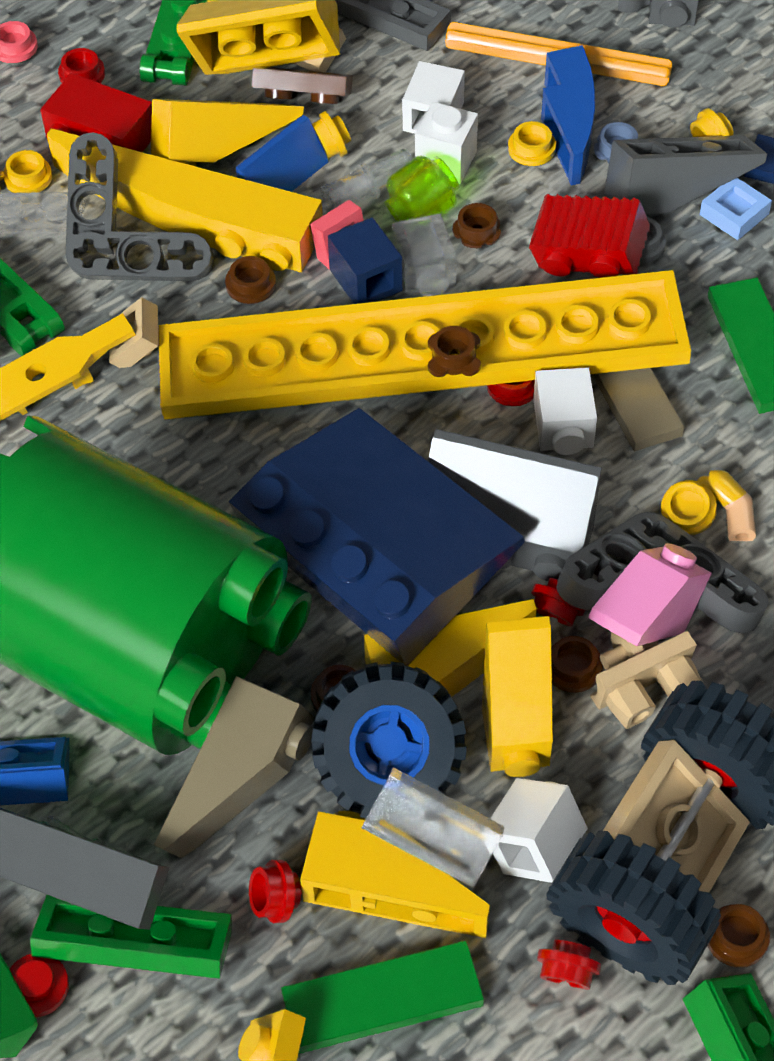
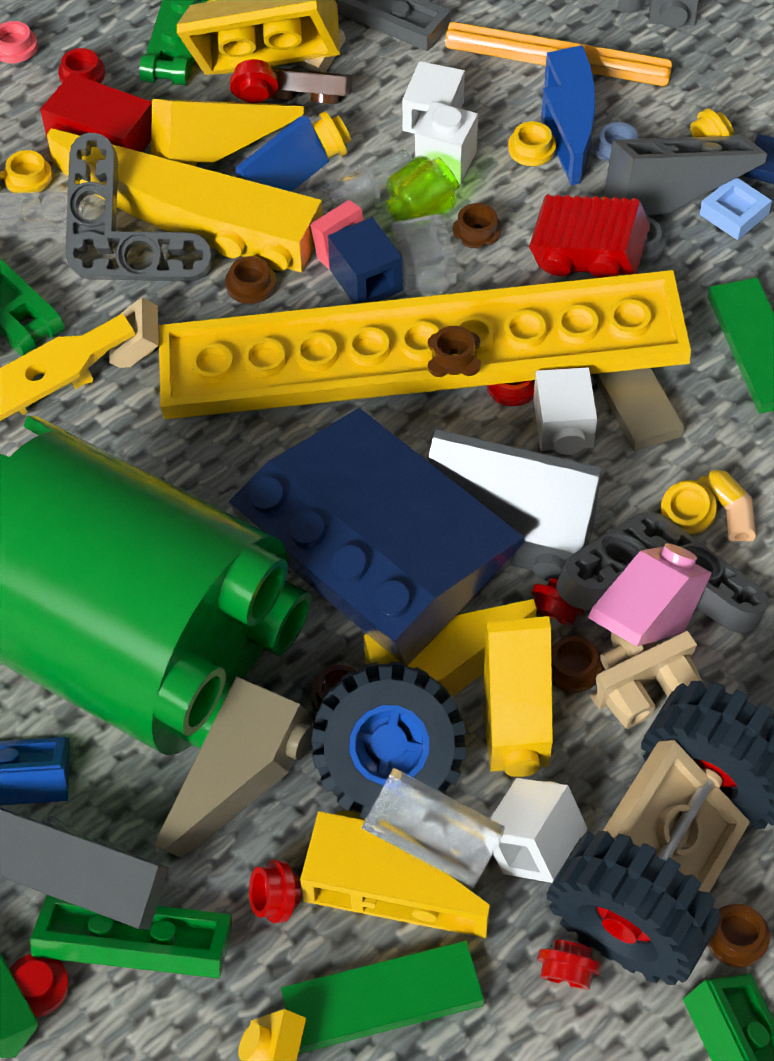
(253, 81): none -> red plate

